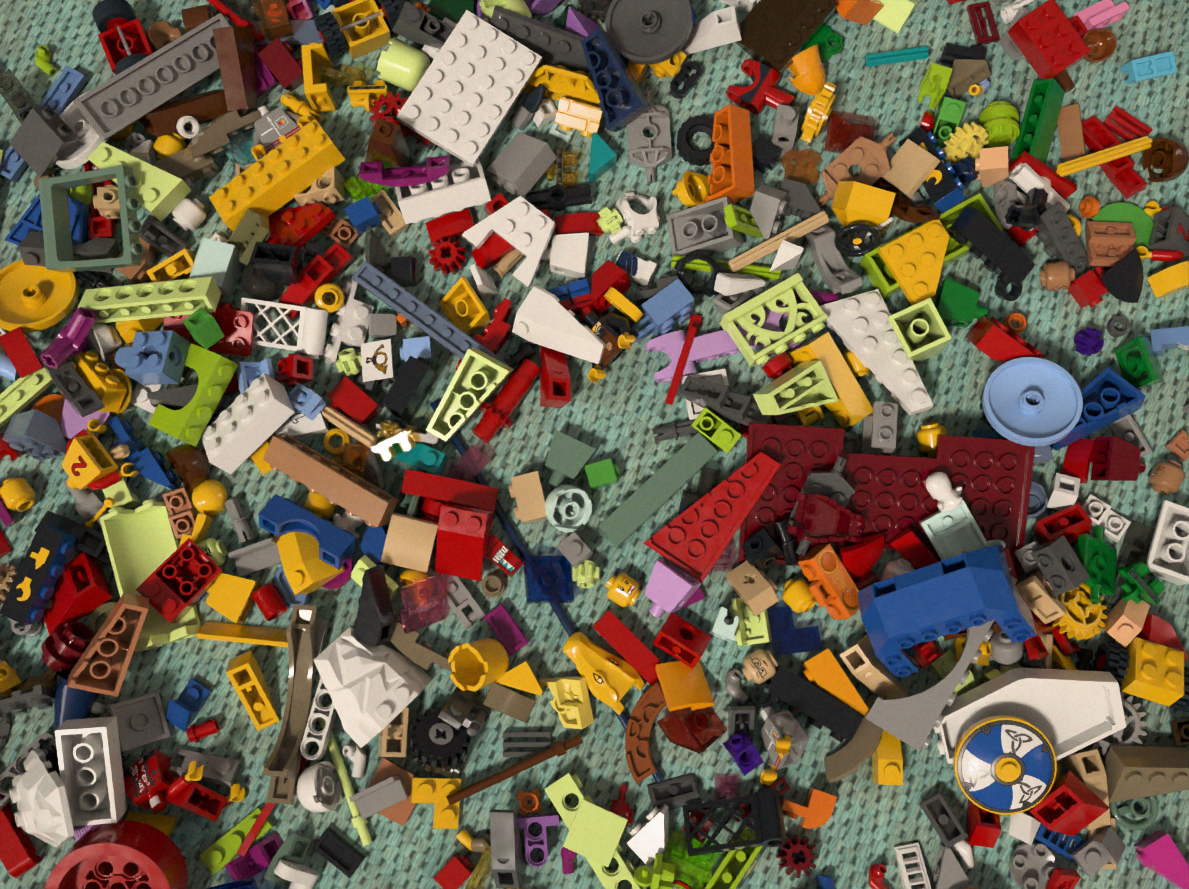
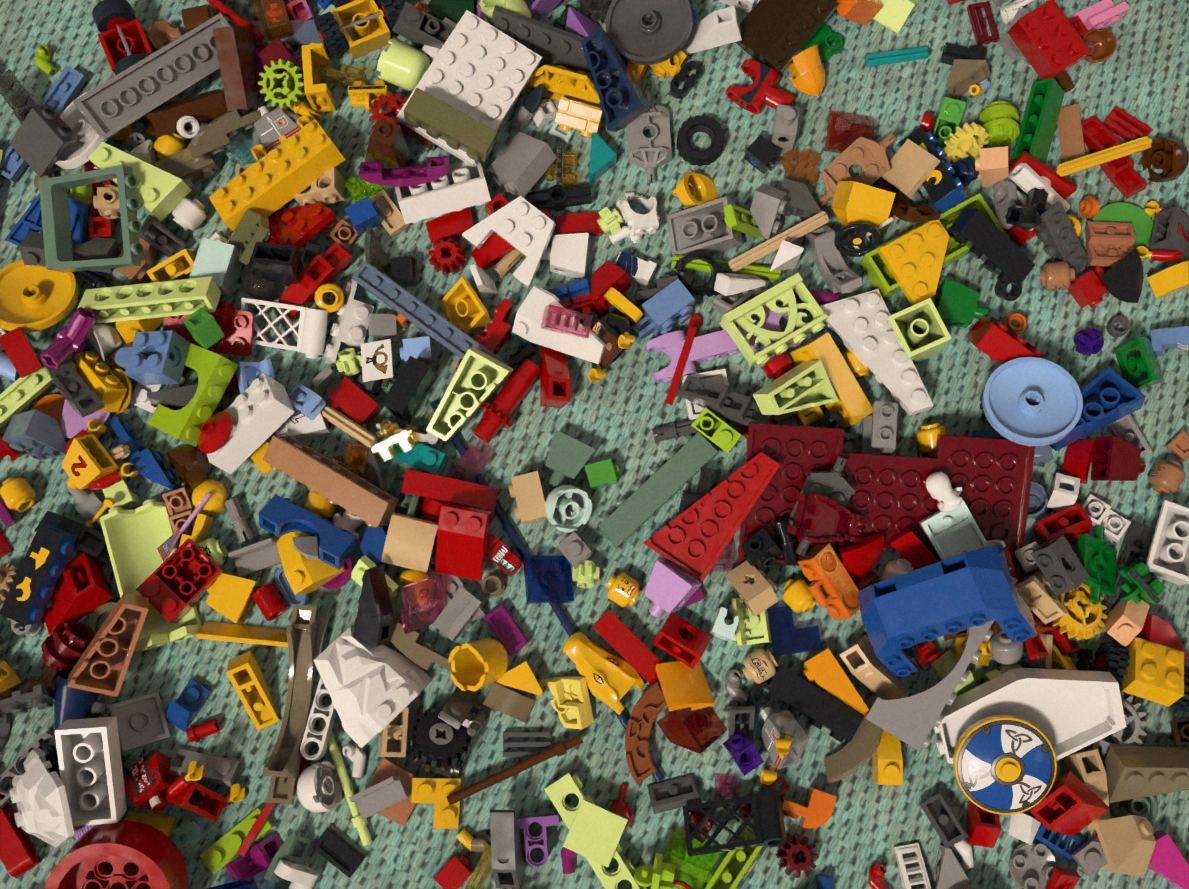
(166, 548): none -> piece
(215, 432): none -> red dish
(273, 87): none -> lime gear
(295, 369): red brick -> none
(306, 546): none -> light grey tile
(324, 378): none -> light grey tile
(328, 437): yellow piece -> none
(450, 125): none -> olive brick
(458, 614): none -> light grey panel
(526, 808): orange plate -> none
(549, 309): none -> clear pink slope
(652, 835): white slope -> none
(731, 156): orange wedge -> none
(818, 112): yellow gear -> none
(830, 420): none -> black axle
(934, 83): lime hinge -> none
(1126, 843): none -> tan slope
(1150, 67): medium azure hinge -> none

